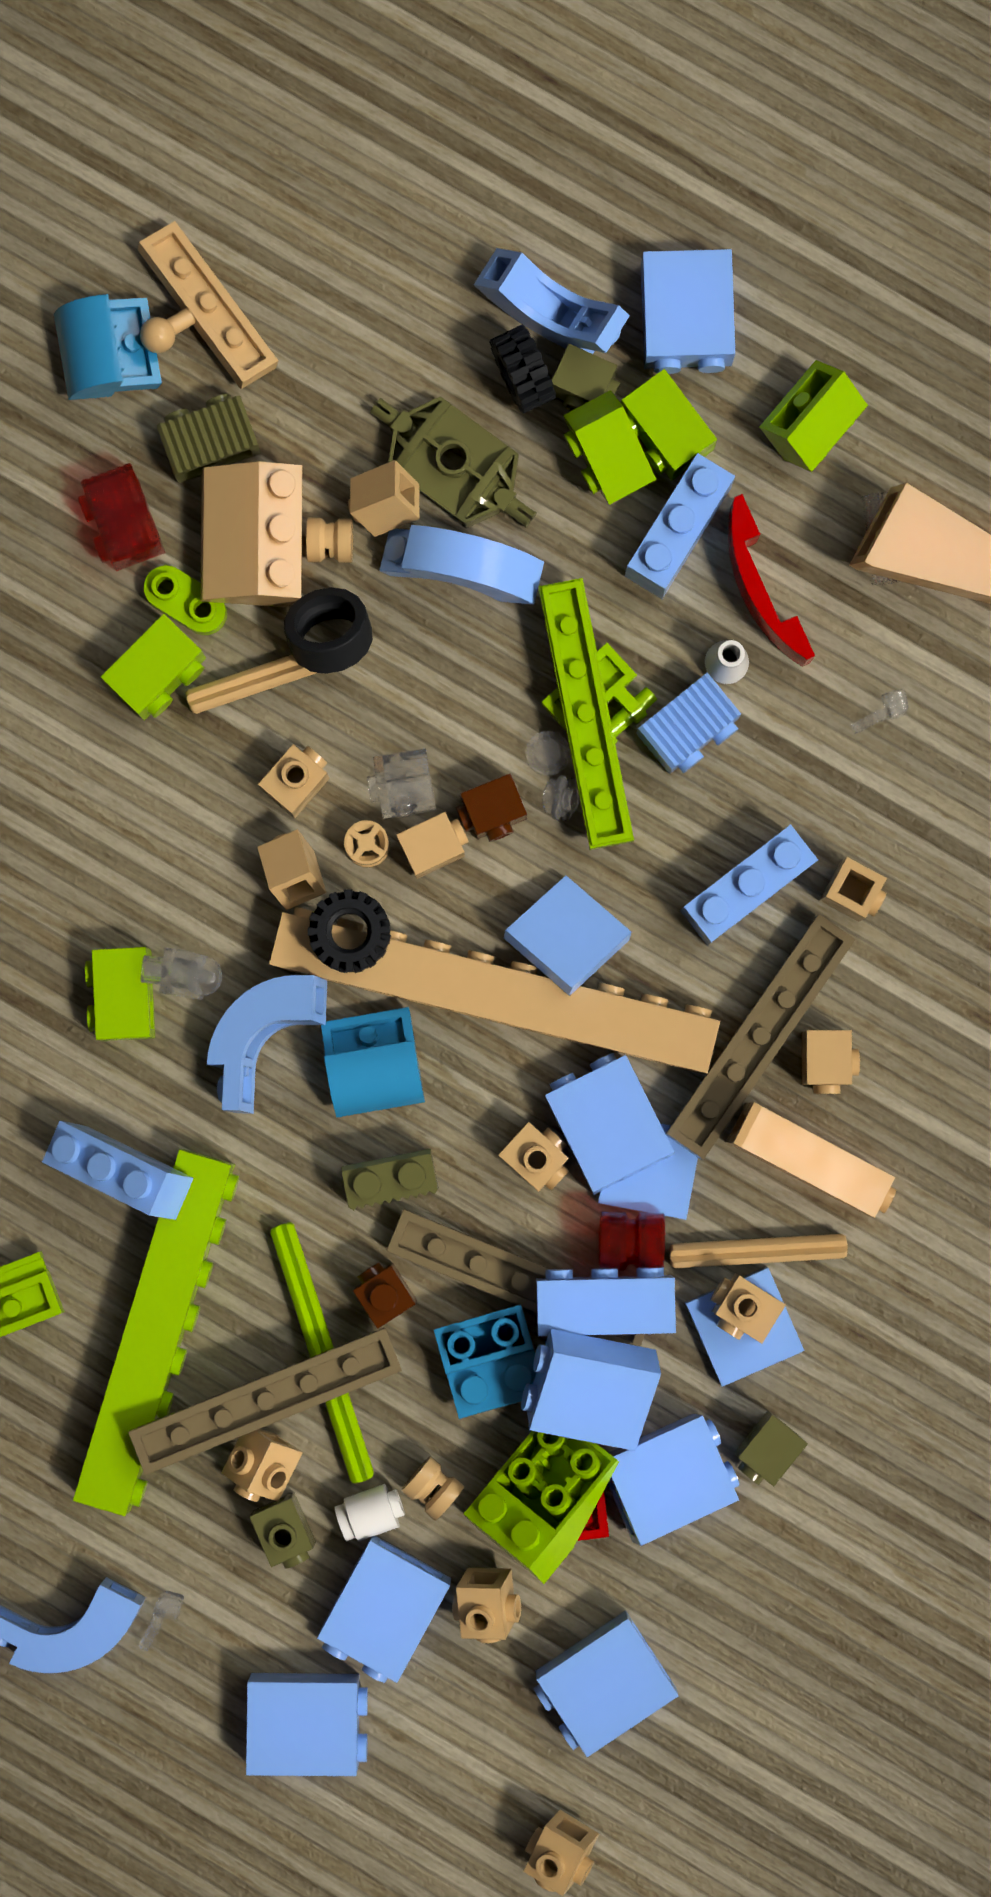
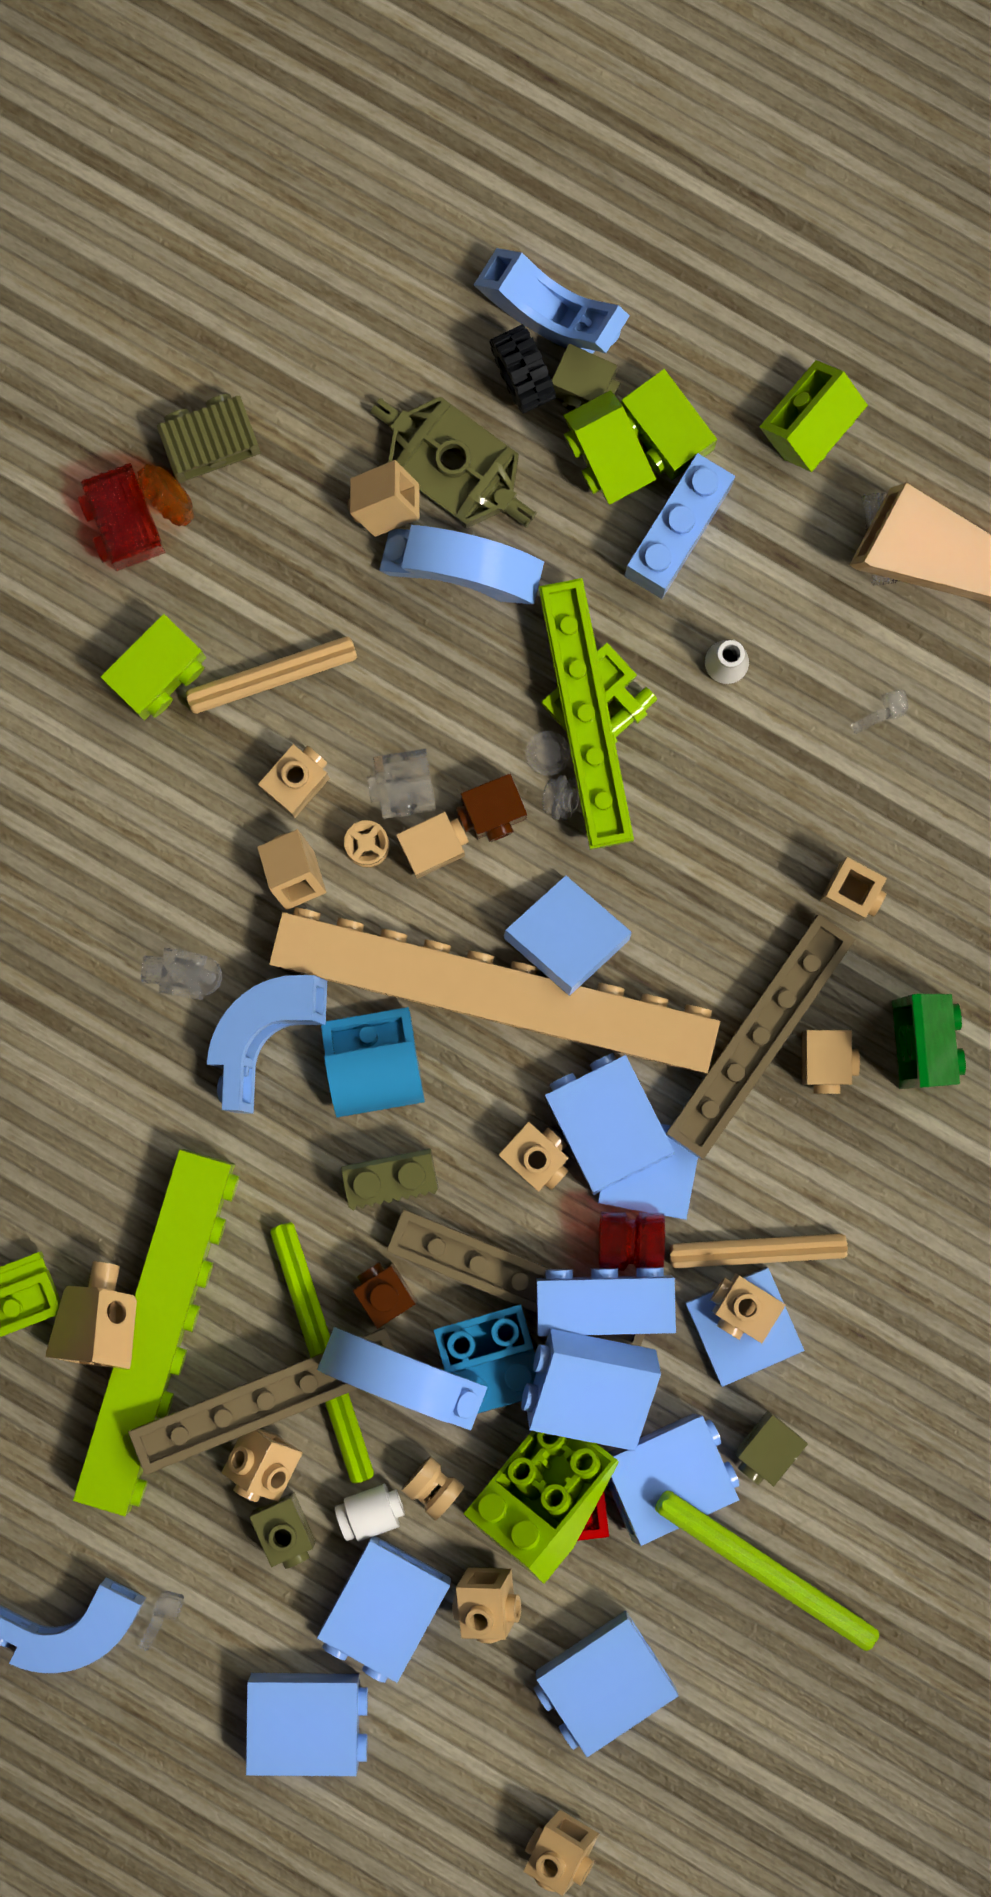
(95, 1322): none -> tan torso
(104, 347): dark azure brick -> none
(117, 1170): light blue brick -> none
(121, 1001): lime brick -> none
(166, 494): none -> clear orange gear
(183, 601): lime plate -> none
(204, 306): tan plate -> none
(251, 534): tan slope -> none
(321, 606): black tyre -> none
(329, 540): tan wheel -> none
(349, 959): black tyre -> none
(402, 1379): none -> light blue arch
(688, 310): light blue brick -> none
(689, 724): light blue brick -> none
(749, 885): light blue brick -> none
(767, 1570): none -> lime axle
(785, 635): red slope -> none
(812, 1160): tan slope -> none
(927, 1040): none -> green slope

